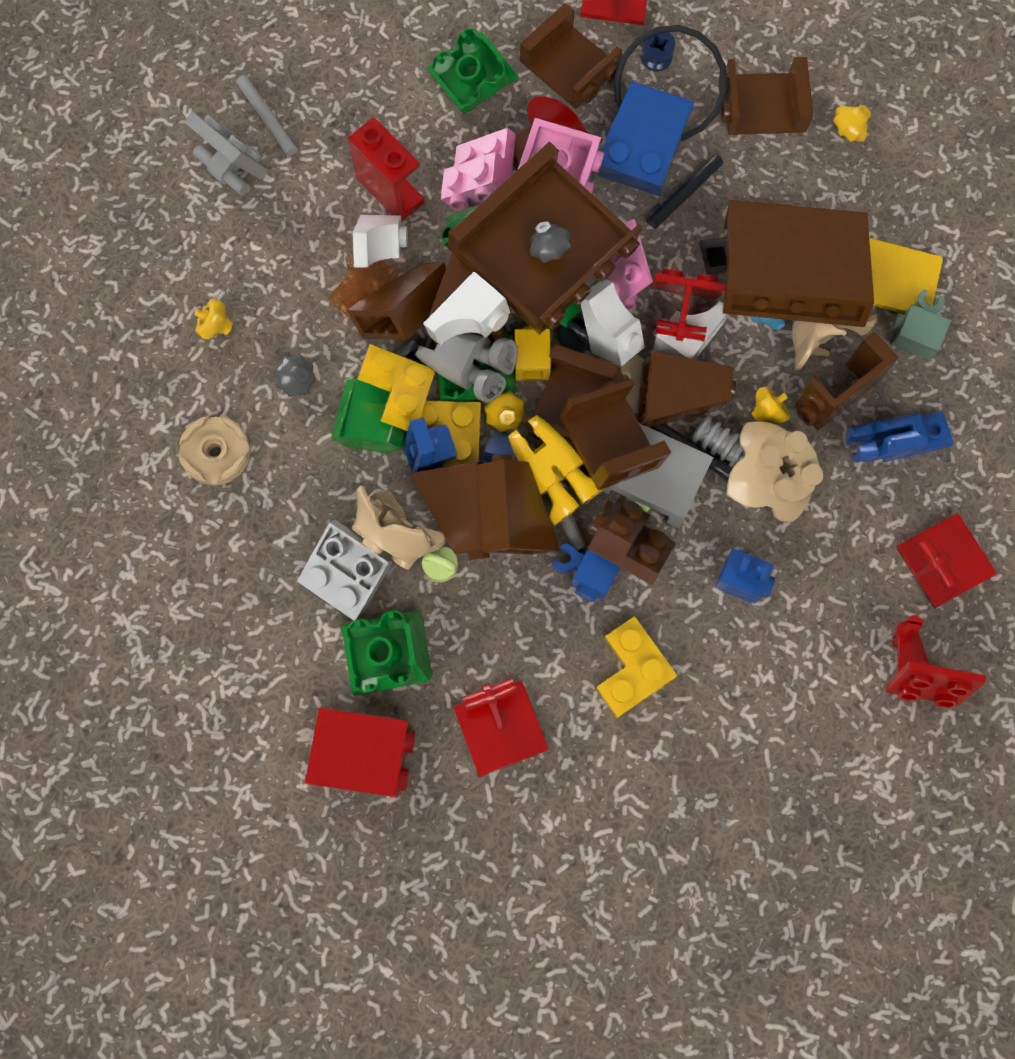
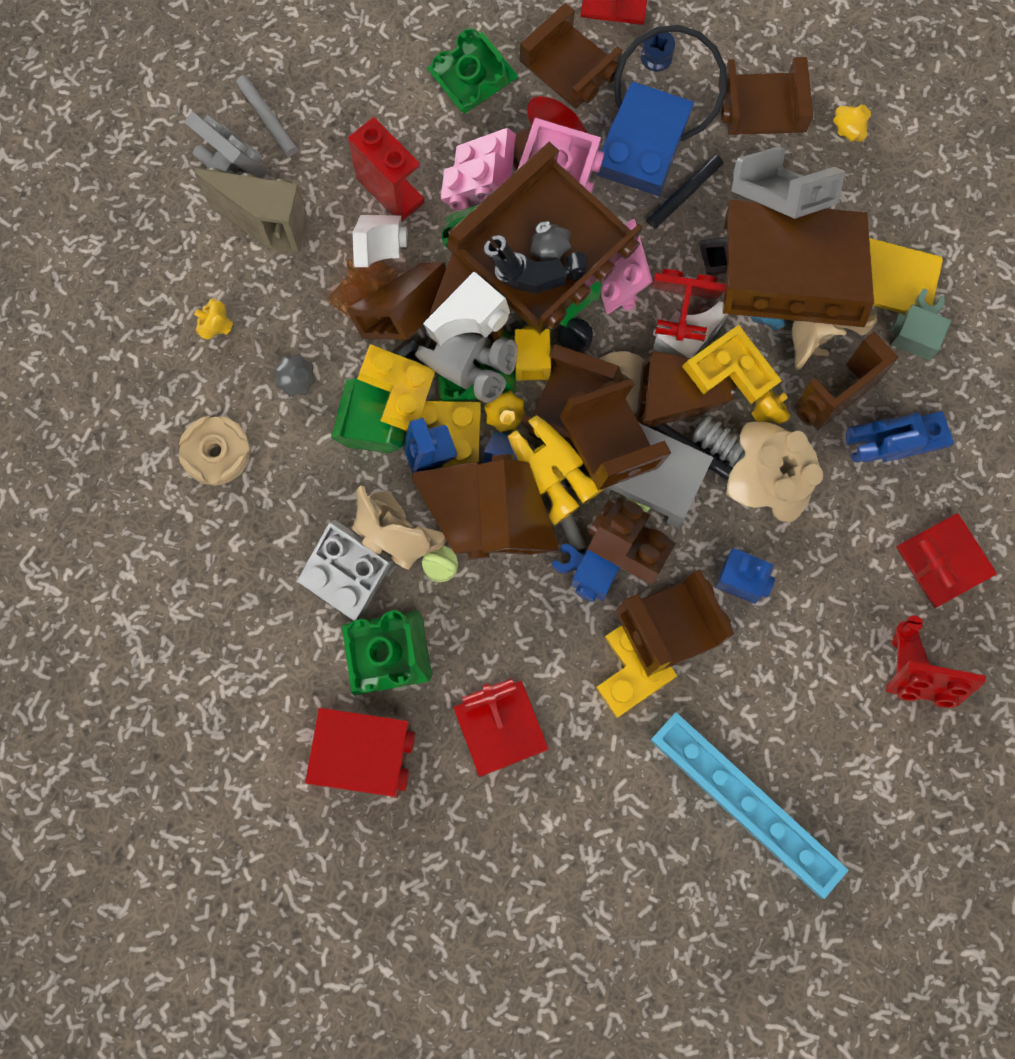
(260, 207): none -> dark tan slope
(532, 276): none -> black arm
(610, 326): white arch -> none
(674, 623): none -> reddish brown panel
(733, 357): none -> yellow plate
(749, 806): none -> medium azure plate
(770, 184): none -> light grey panel

